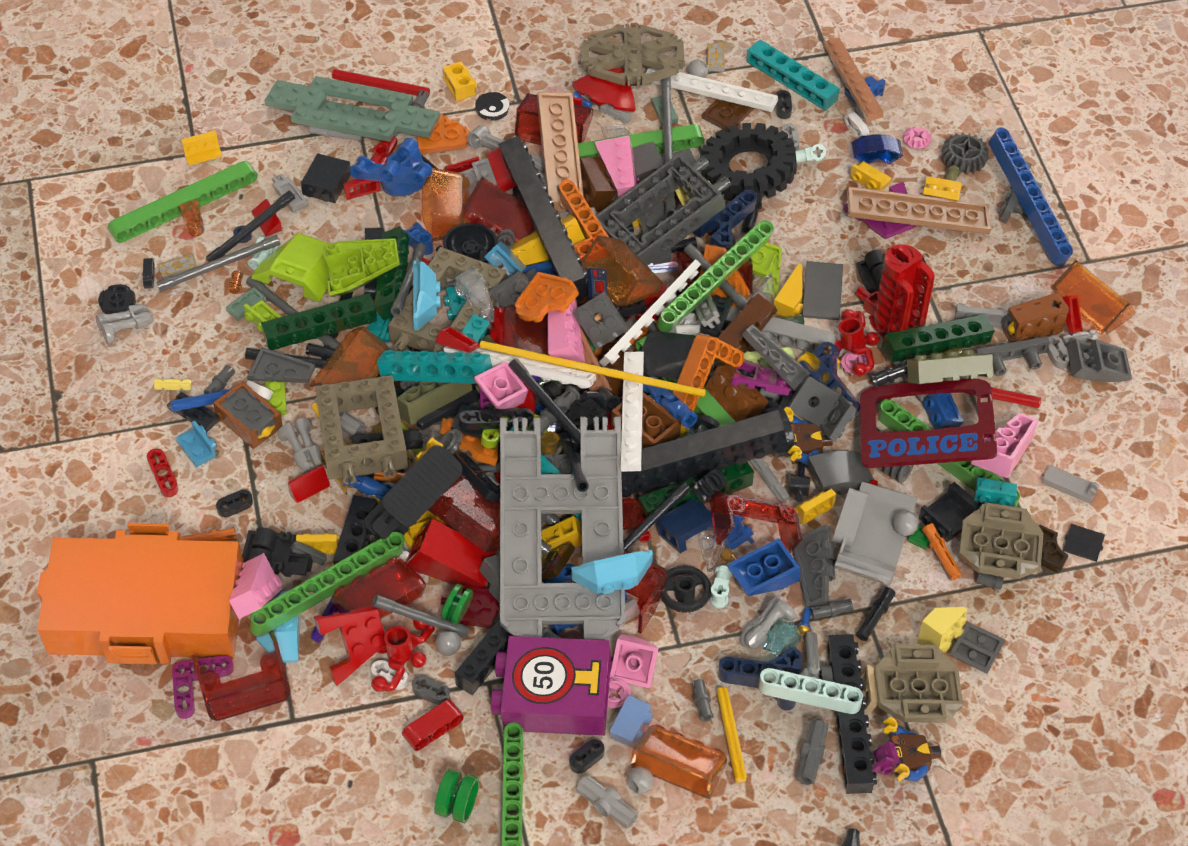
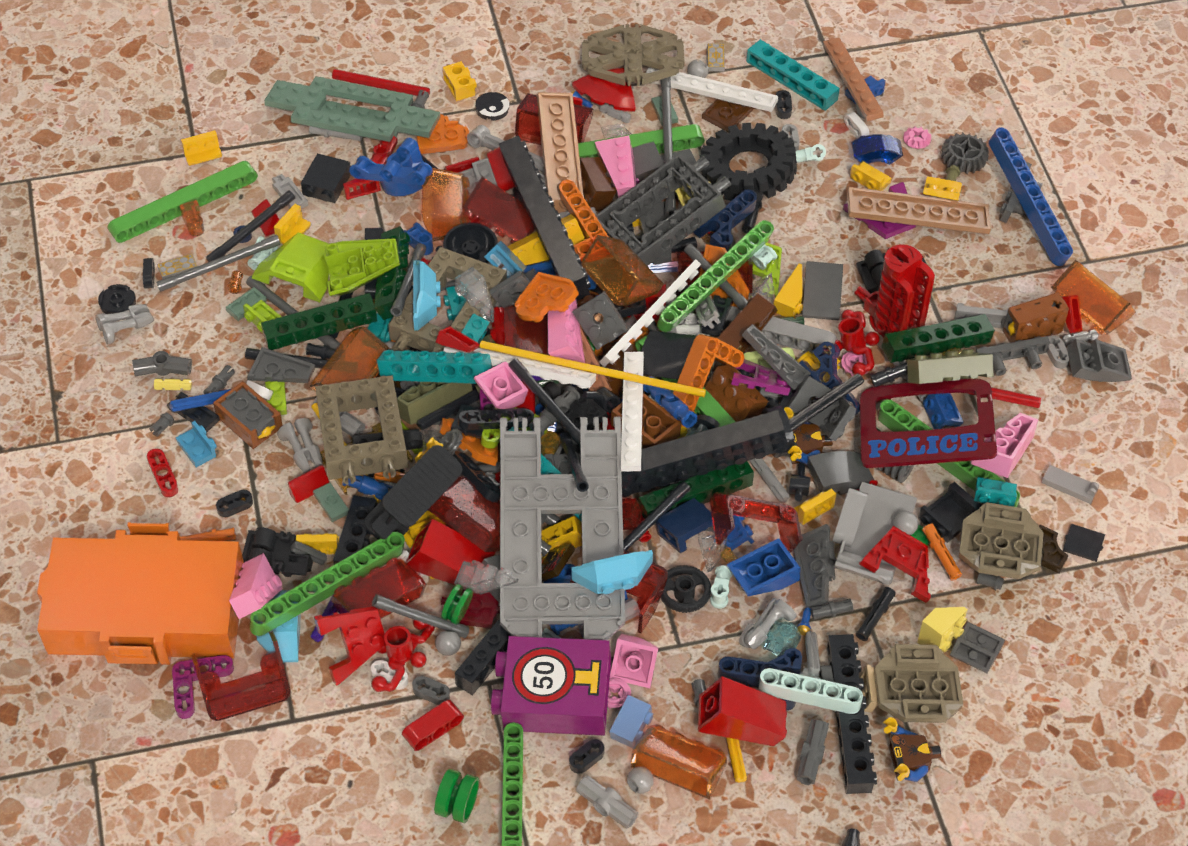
(162, 365): none -> dark grey piece
(164, 421): none -> dark grey pin
(291, 224): none -> yellow bracket
(331, 502): none -> sand green plate
(482, 578): none -> clear slope
(503, 234): dark grey bush -> none
(596, 282): tile -> none
(709, 485): black gear -> none
(742, 713): none -> red slope
(763, 256): none -> light aqua connector
(826, 401): none -> black axle
(886, 759): magenta bracket -> none
(905, 554): none -> red wing

